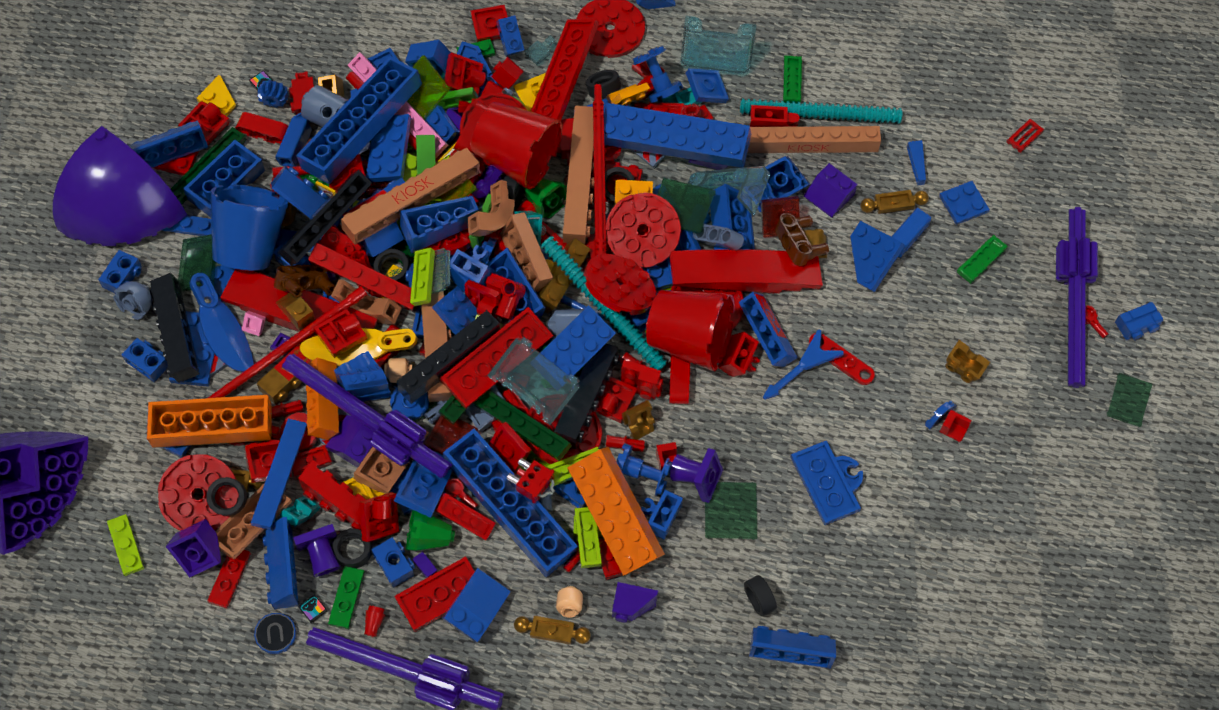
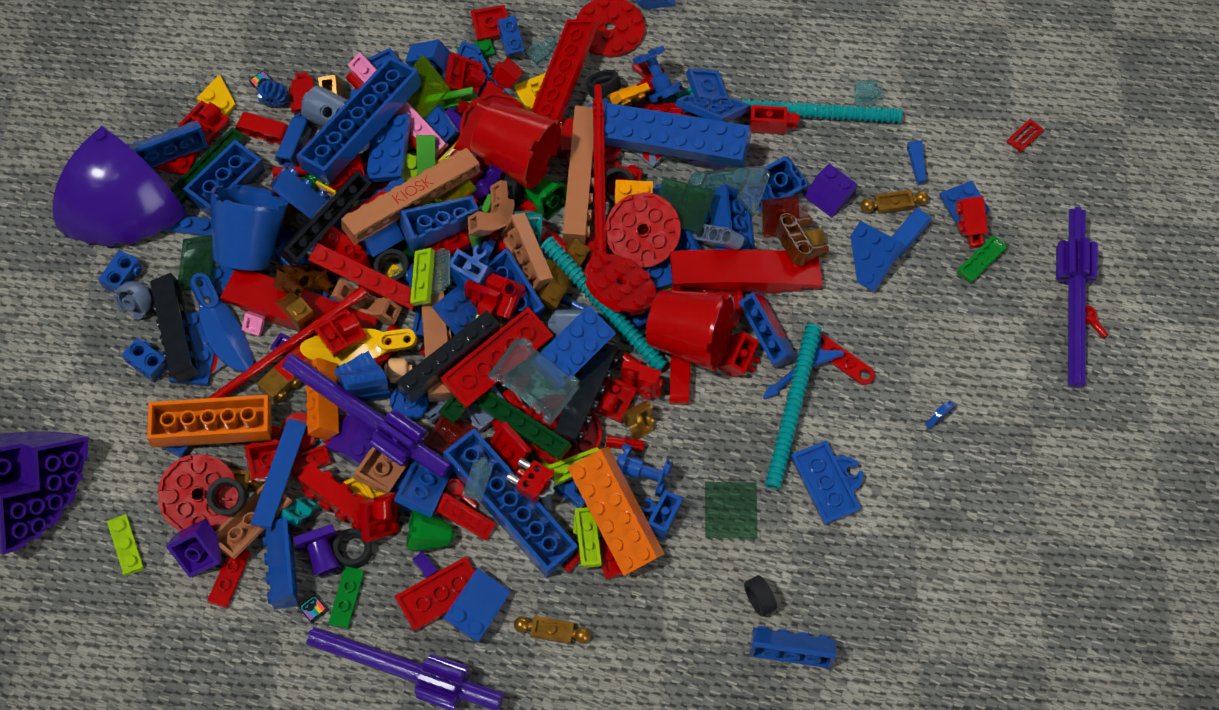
(275, 633): black tile -> none
(288, 408): red axle -> none
(373, 620): red cone -> none
(395, 573): blue brick -> none
(478, 479): none -> clear light blue hinge
(569, 601): light nougat head -> none
(632, 601): dark purple slope -> none
(665, 451): red panel -> none
(703, 475): dark purple plant -> none
(712, 108): none -> blue plate
(717, 50): clear light blue windscreen -> none
(792, 78): green plate -> none
(793, 406): none -> teal piece
(815, 139): nougat brick -> none
(866, 92): none -> clear light blue brick
(955, 426): red panel -> none
(966, 363): pearl gold cylinder -> none
(972, 219): none -> red brick
(1129, 399): clear green piece -> none
(1139, 321): blue brick -> none

